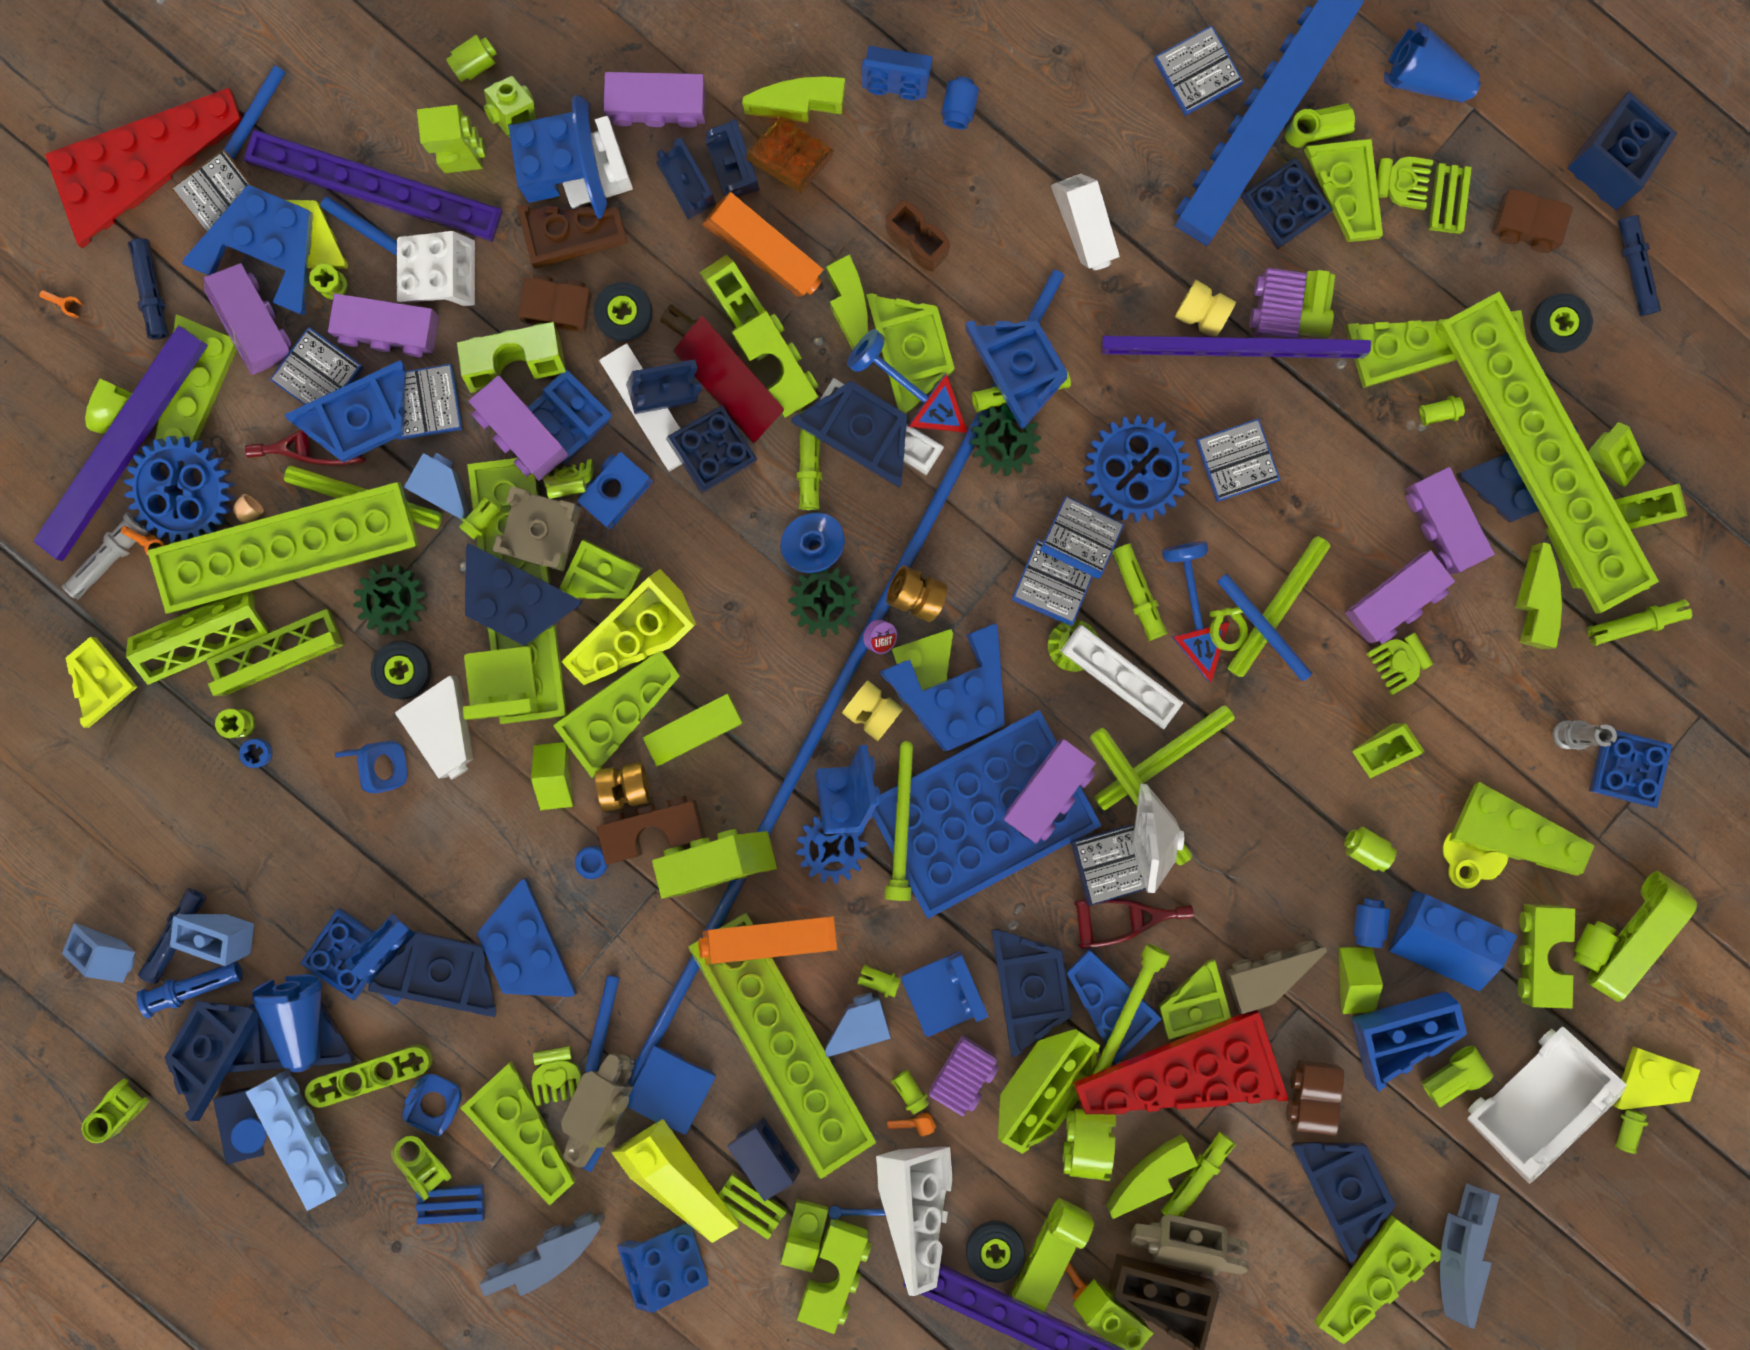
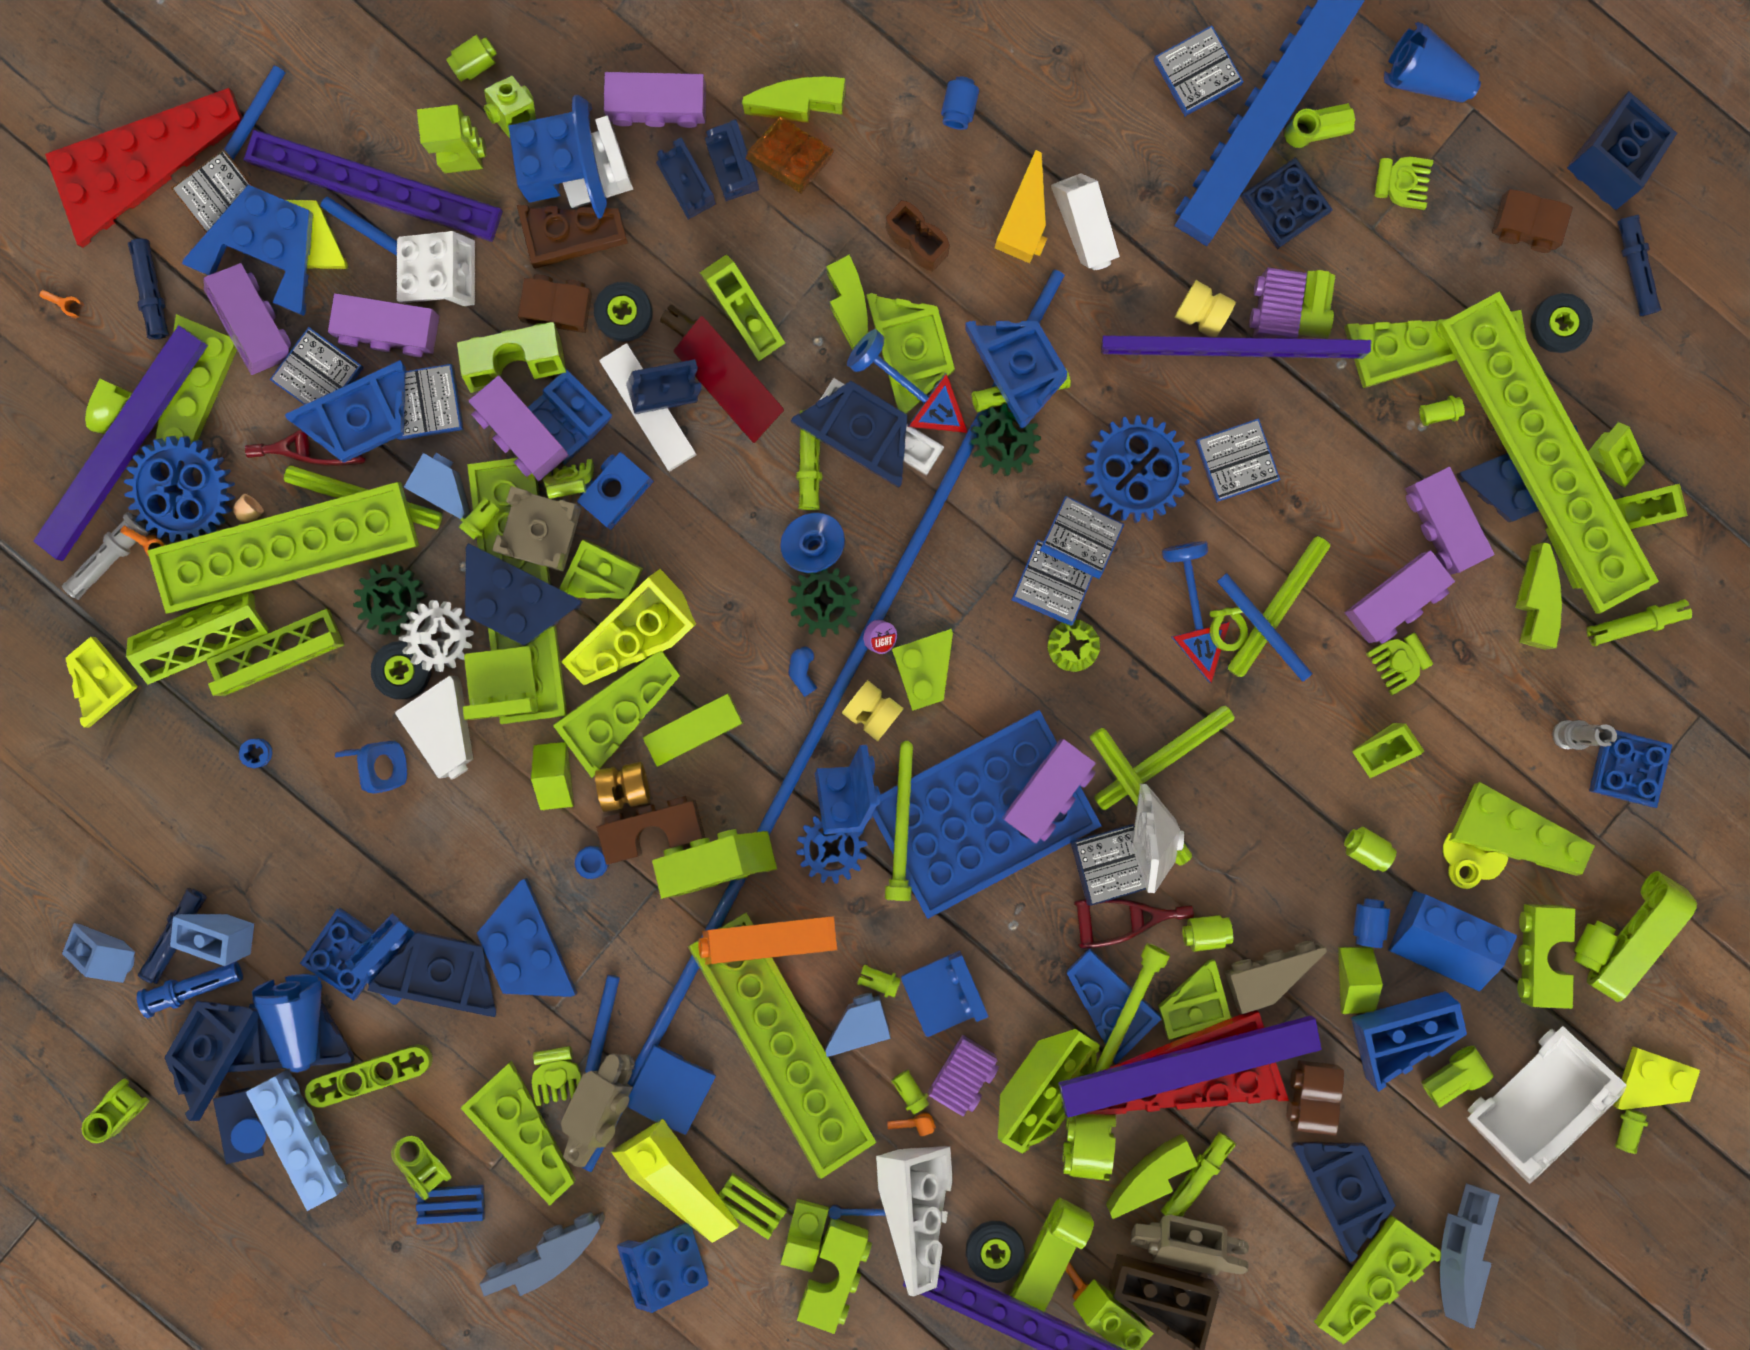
(225, 725): lime bush -> none
(322, 273): lime bush -> none
(413, 1112): blue piece -> none
(436, 622): none -> white gear
(711, 449): dark blue tile -> none
(762, 336): lime arch -> none
(763, 245): orange slope -> none
(764, 1159): dark blue hinge -> none
(798, 670): none -> blue arm
(896, 73): blue bracket -> none
(921, 596): pearl gold wheel -> none
(961, 705): blue wing -> none
(1026, 220): none -> yellow slope
(1031, 988): dark blue wing -> none
(1121, 676): white tile -> none
(1141, 597): lime pin -> none
(1189, 1066): none -> dark purple tile
(1207, 933): none -> lime brick
(1350, 186): lime wing -> none
(1453, 171): lime tile -> none

